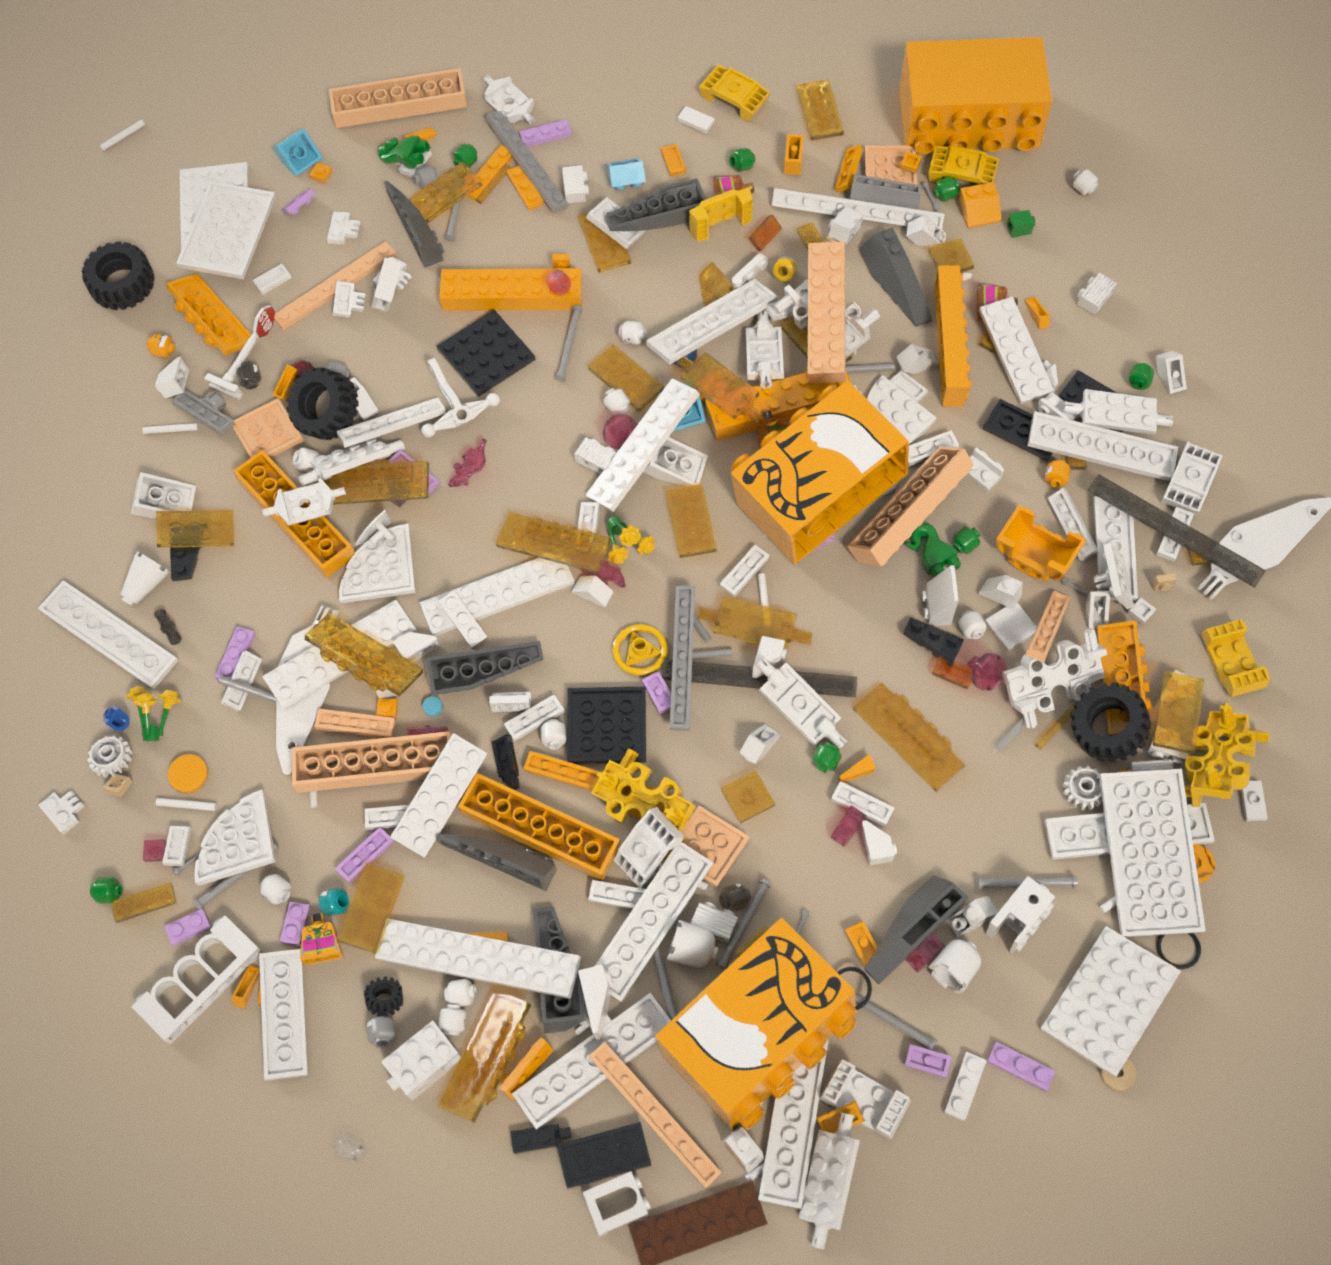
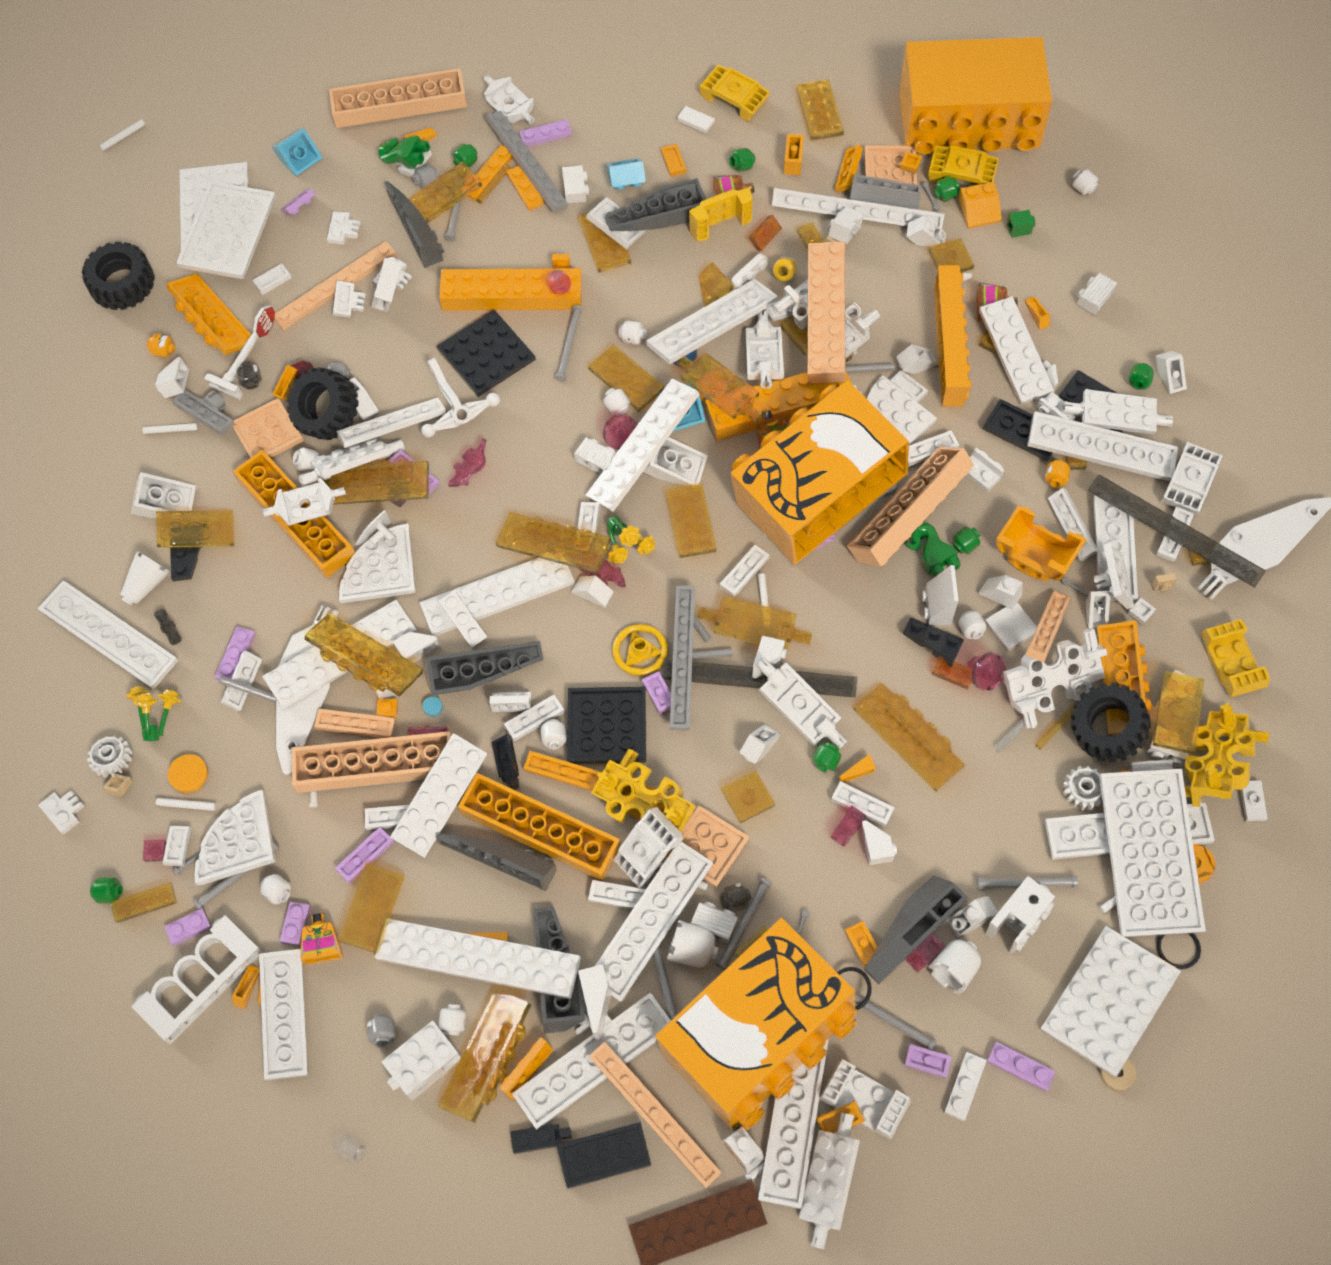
(116, 718): blue plate -> none
(320, 172): light orange plate -> none
(333, 901): teal head -> none
(383, 987): black tyre -> none
(460, 992): white head -> none
(636, 1212): white panel -> none
(893, 270): dark grey wedge -> none

